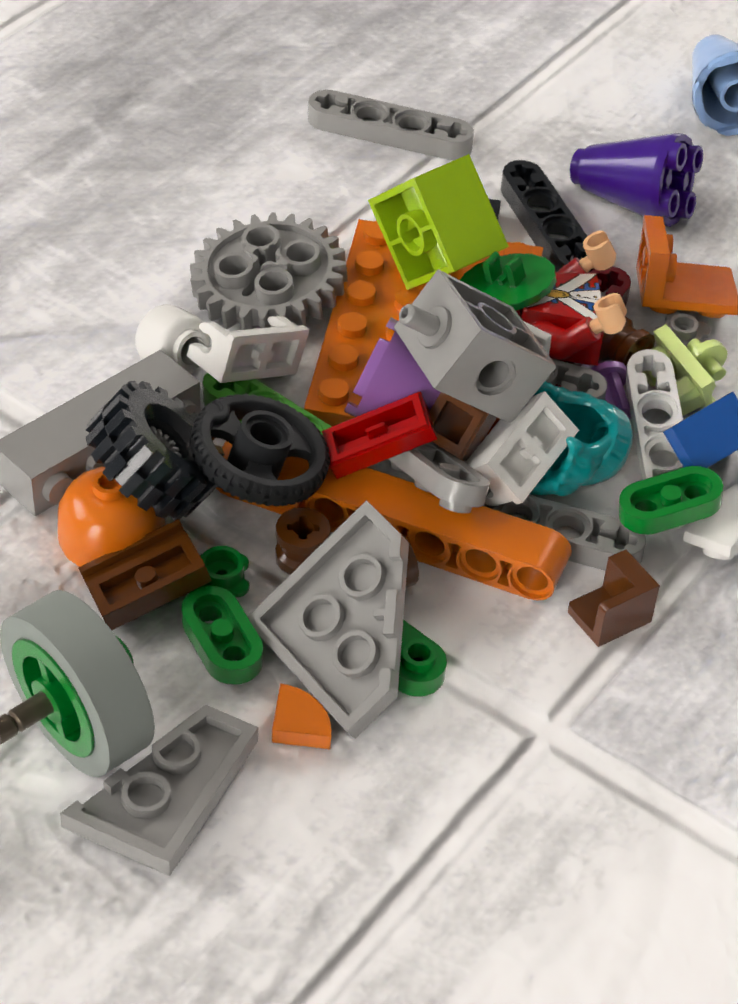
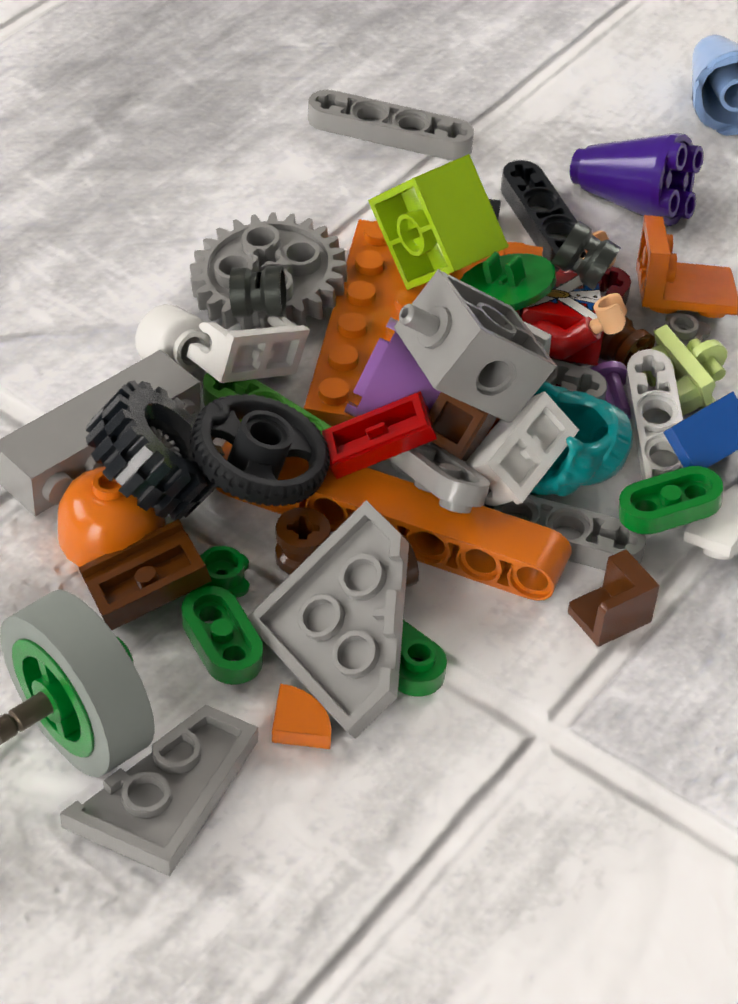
(258, 291): none -> pearl dark grey wheel
(595, 262): none -> pearl dark grey wheel

